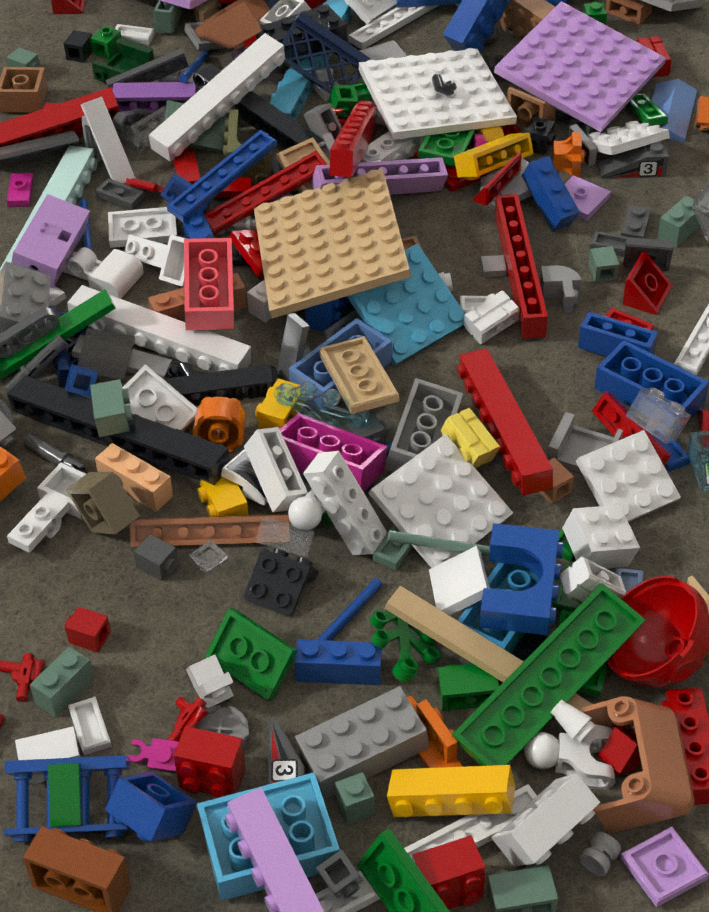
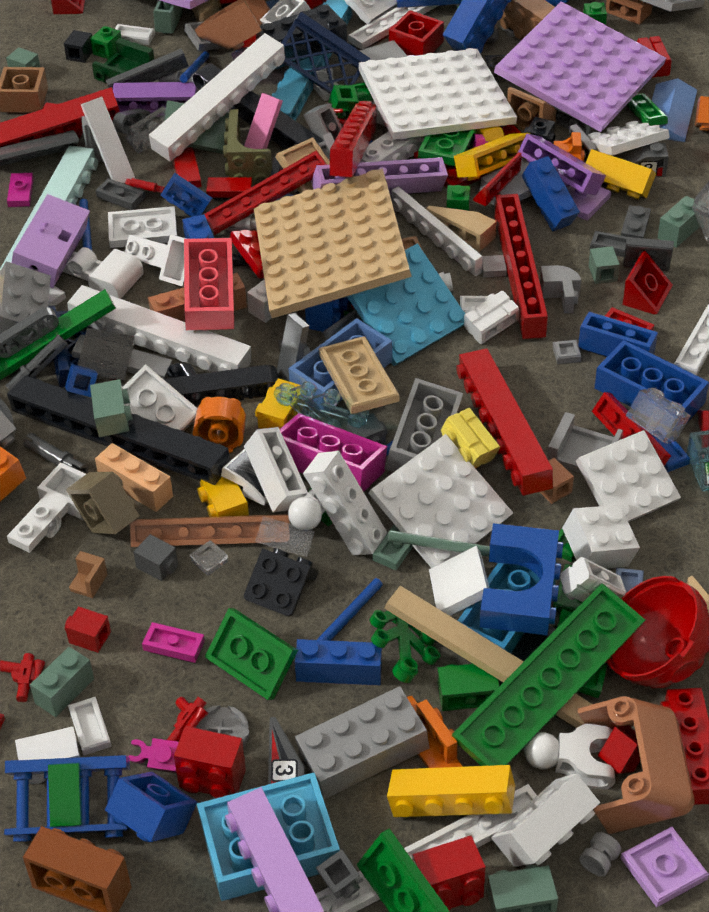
(90, 574): none -> medium nougat panel
(173, 642): none -> dark pink plate
(210, 681): white brick -> none
(221, 176): blue tile -> none
(263, 122): none -> bright pink tile
(355, 798): sand green brick -> none
(417, 33): none -> red brick
(437, 231): none -> white plate
(446, 89): black arm -> none
(458, 197): none -> green brick
(470, 226): none -> tan slope
(566, 351): none -> light grey tile
(571, 169): none -> medium lavender brick
(573, 721): white cone -> none
(622, 174): none -> yellow brick

